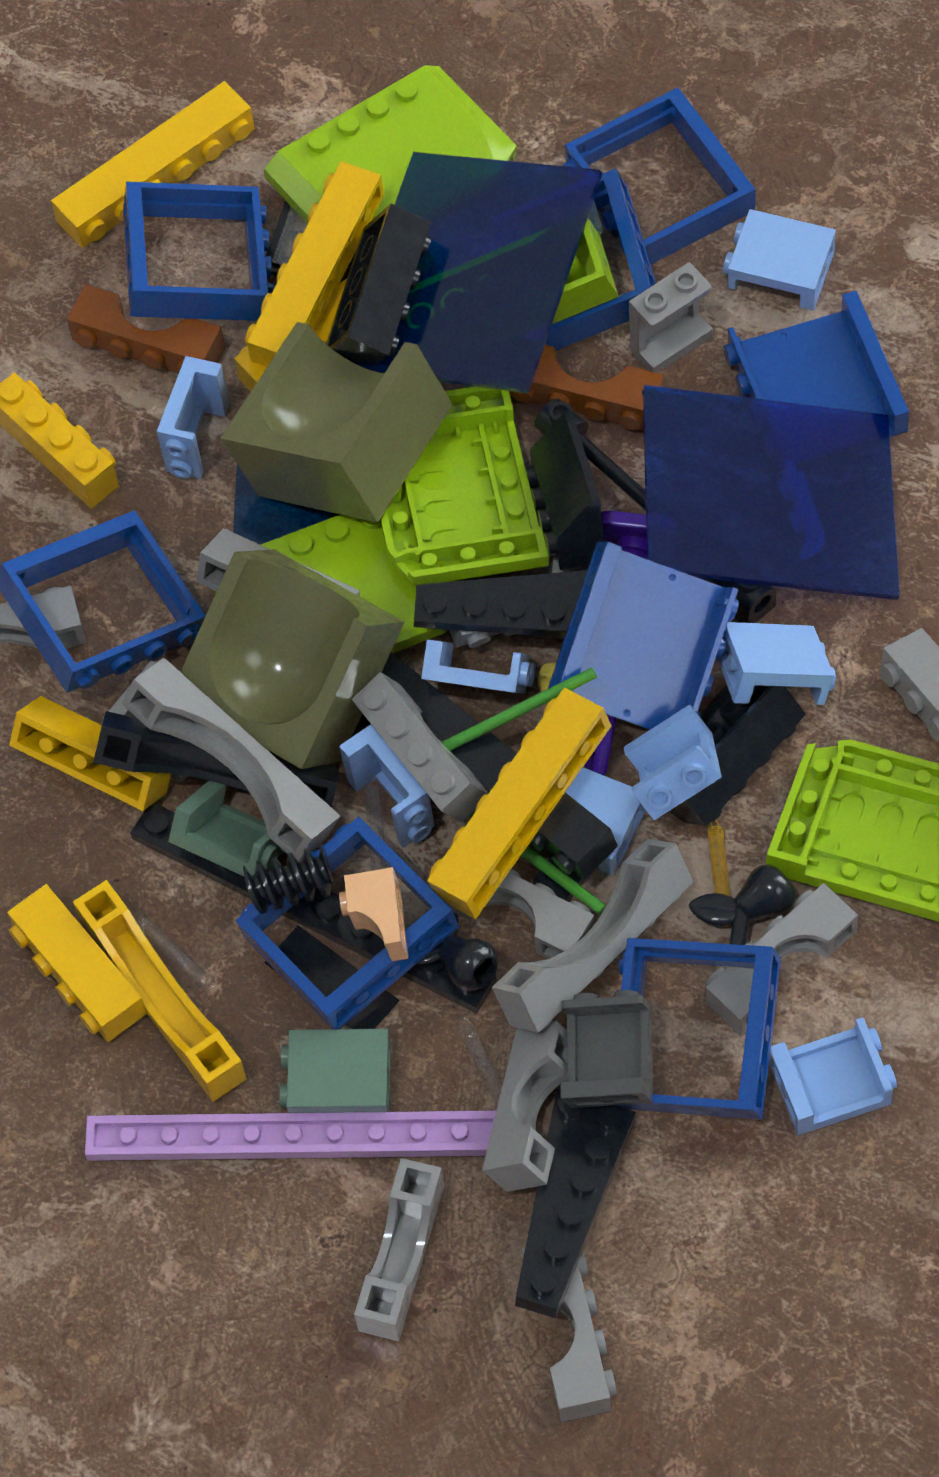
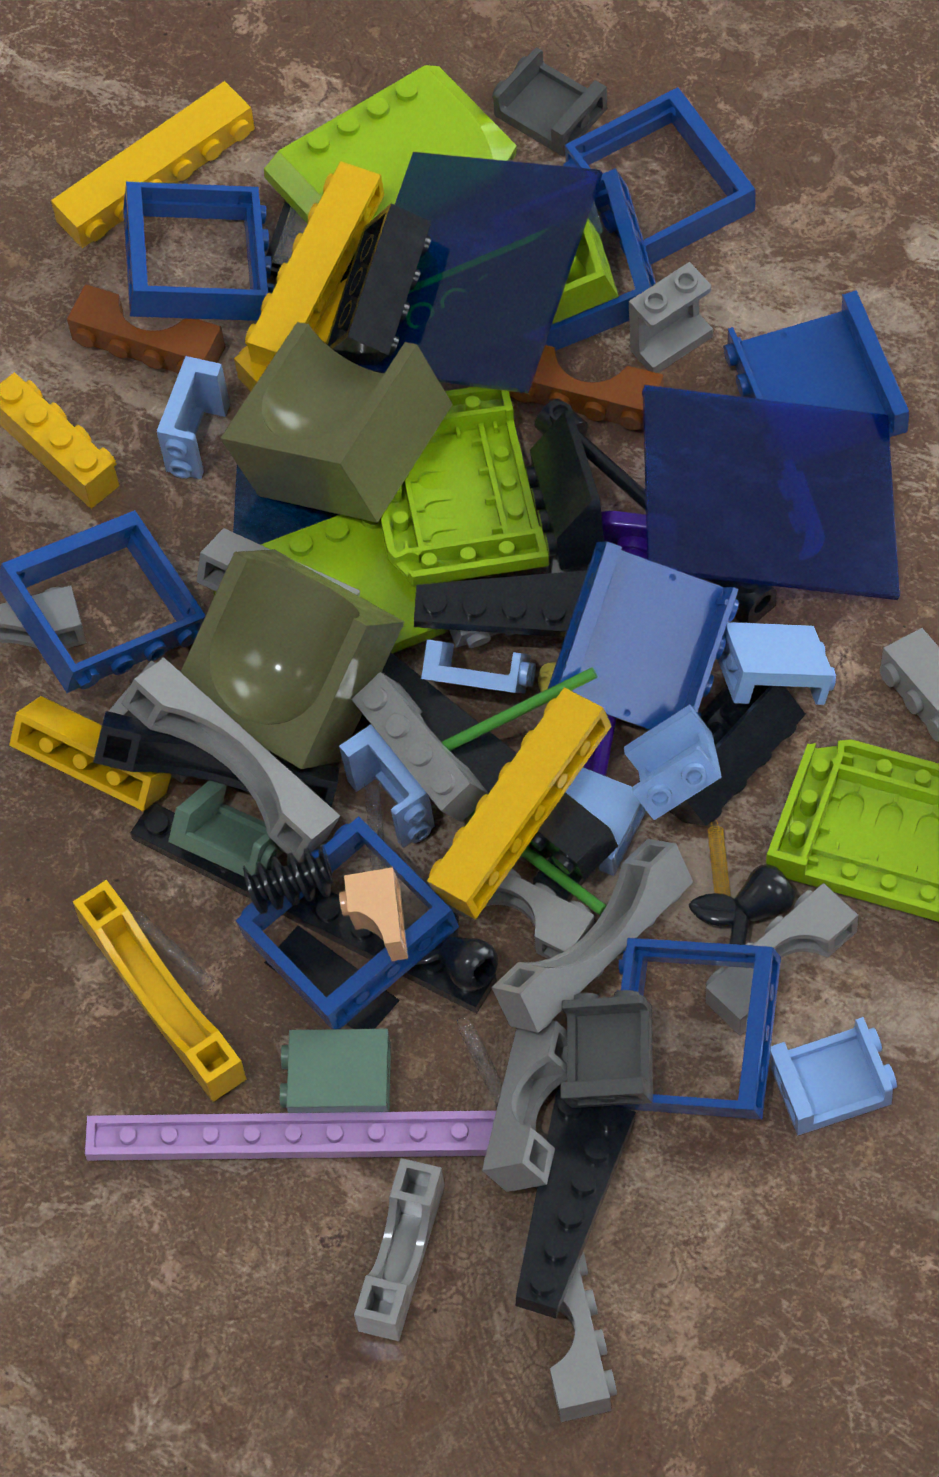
(76, 963): yellow brick -> none
(548, 103): none -> dark grey panel
(781, 255): light blue panel -> none

